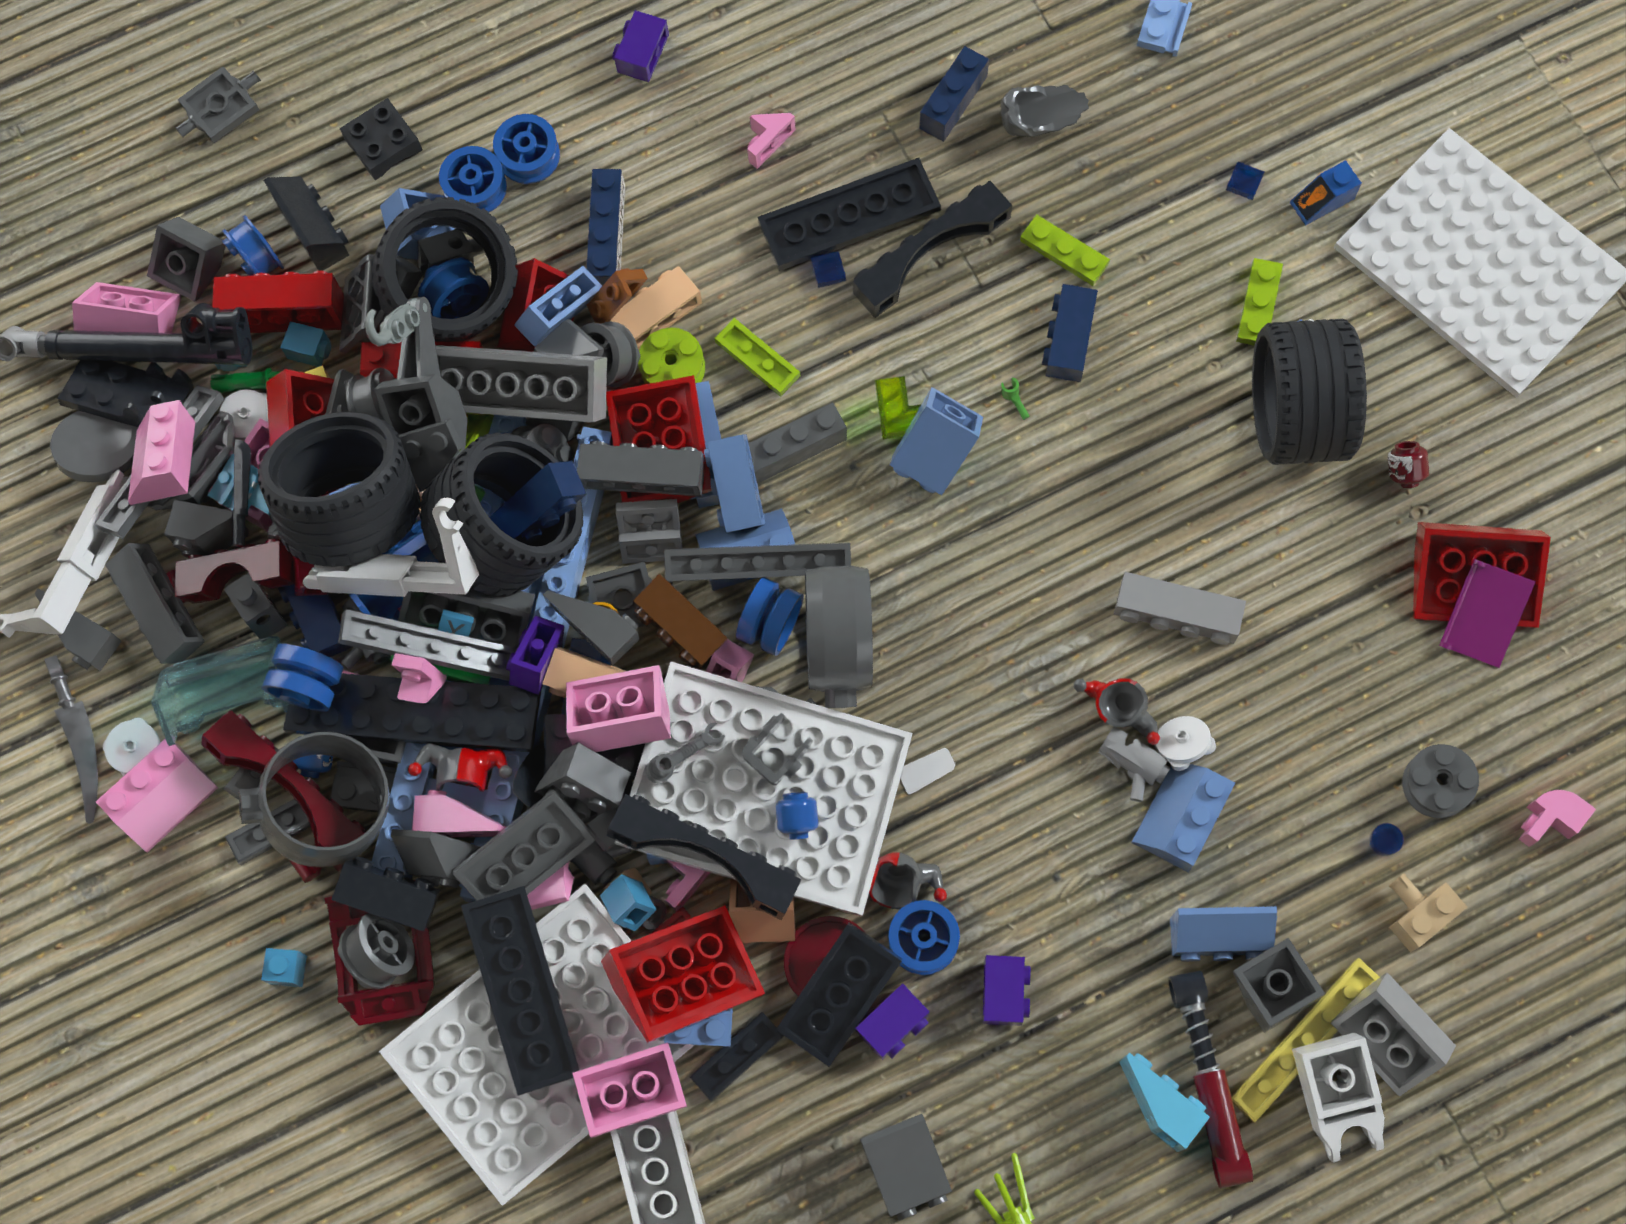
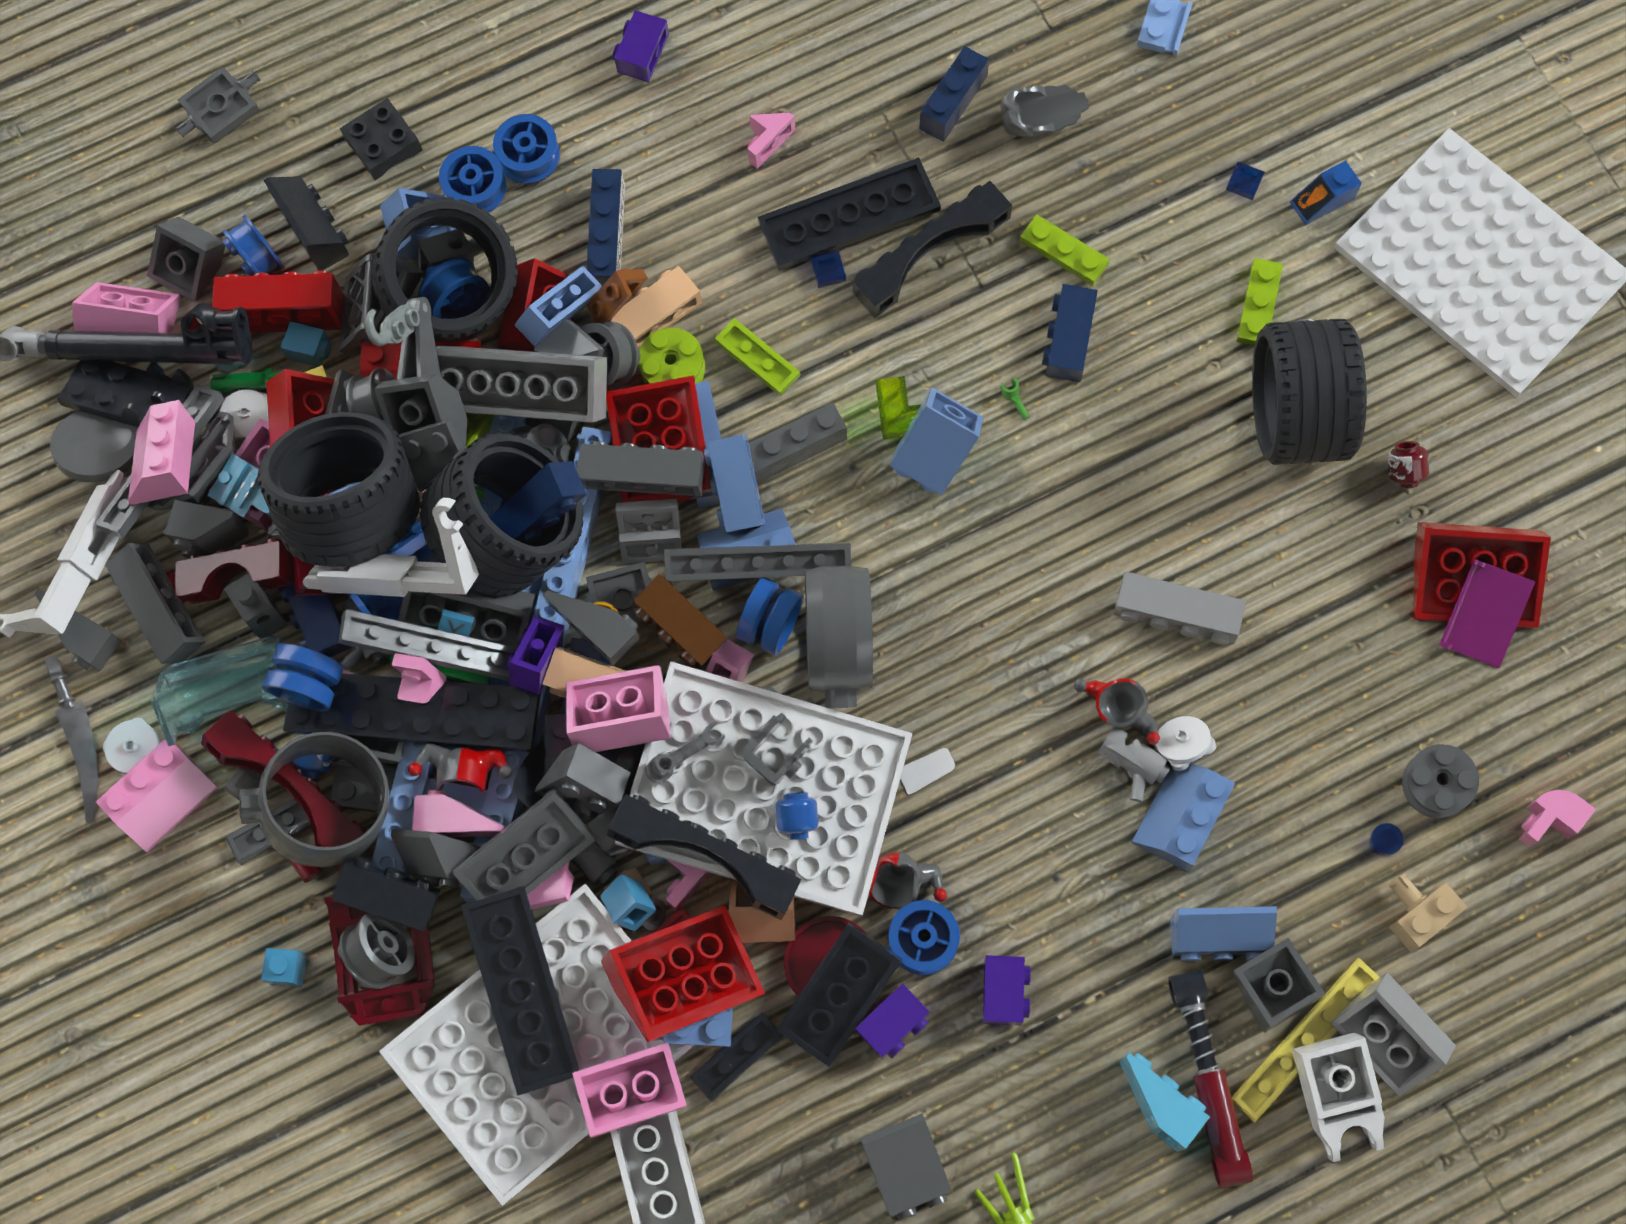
(242, 463): black piece -> none

